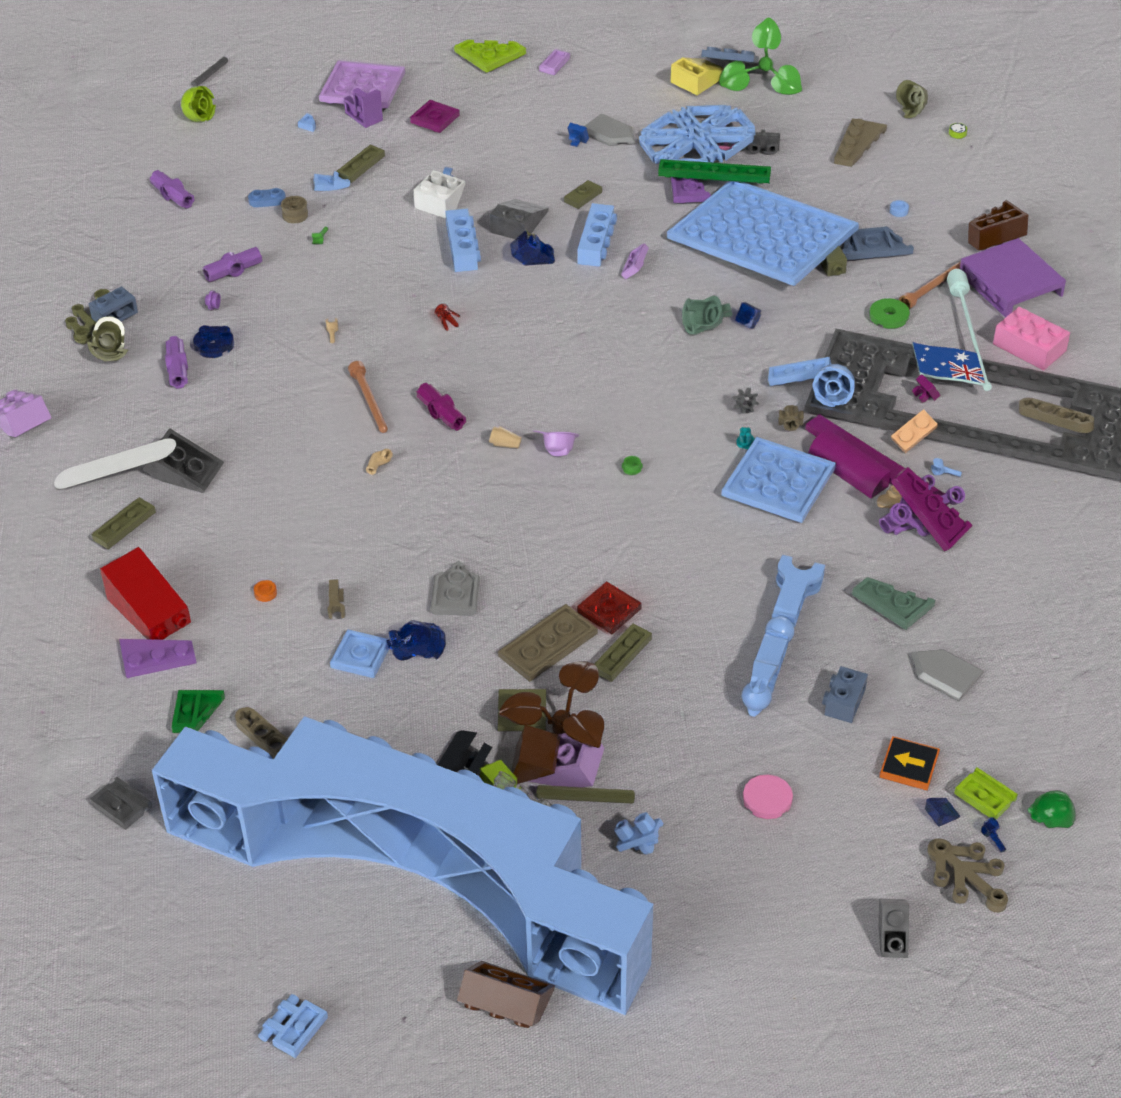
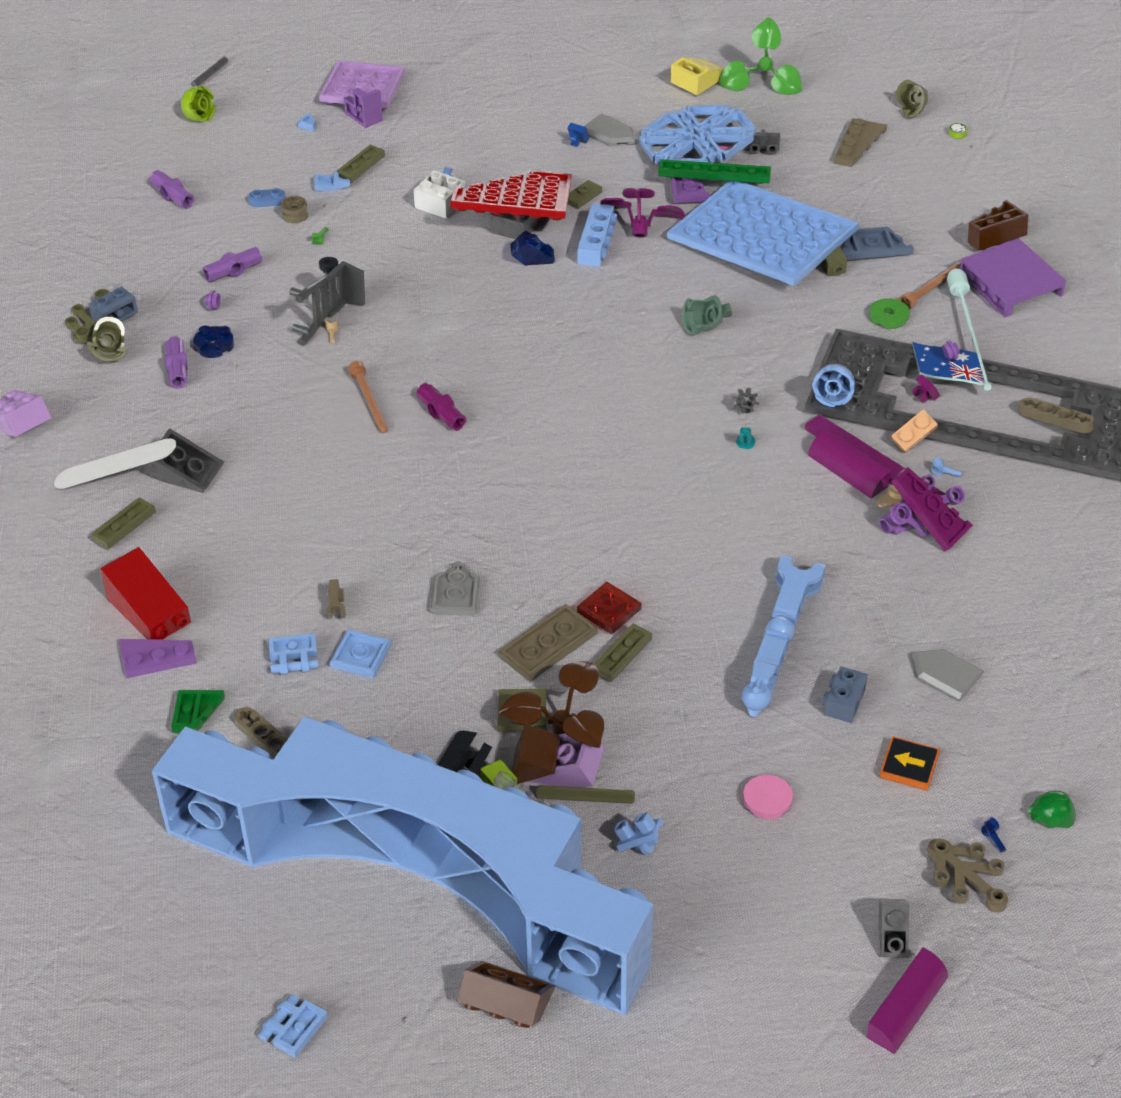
(121, 803): flat silver plate -> none
(265, 591): orange tile -> none
(290, 648): none -> light blue plate
(349, 290): none -> dark grey hand
(377, 459): tan arm -> none
(417, 639): clear blue helmet -> none
(434, 116): magenta plate -> none
(444, 313): clear red piece -> none
(462, 240): light blue brick -> none
(490, 53): lime plate -> none
(504, 438): tan cone -> none
(533, 195): none -> red plate
(554, 62): lavender tile -> none
(559, 442): lavender piece -> none
(632, 465): bright green plate -> none
(635, 261): lavender plate -> none
(640, 223): none -> magenta plant
(730, 54): sand blue plate -> none
(748, 315): clear blue tile -> none
(778, 479): light blue plate -> none
(791, 417): dark tan gear -> none
(796, 371): light blue plate -> none
(895, 605): sand green wing -> none
(899, 208): light blue tile -> none
(907, 1001): none -> magenta brick
(941, 811): clear blue slope -> none
(951, 350): none -> medium lavender plate
(985, 793): lime plate -> none
(1031, 338): bright pink brick -> none

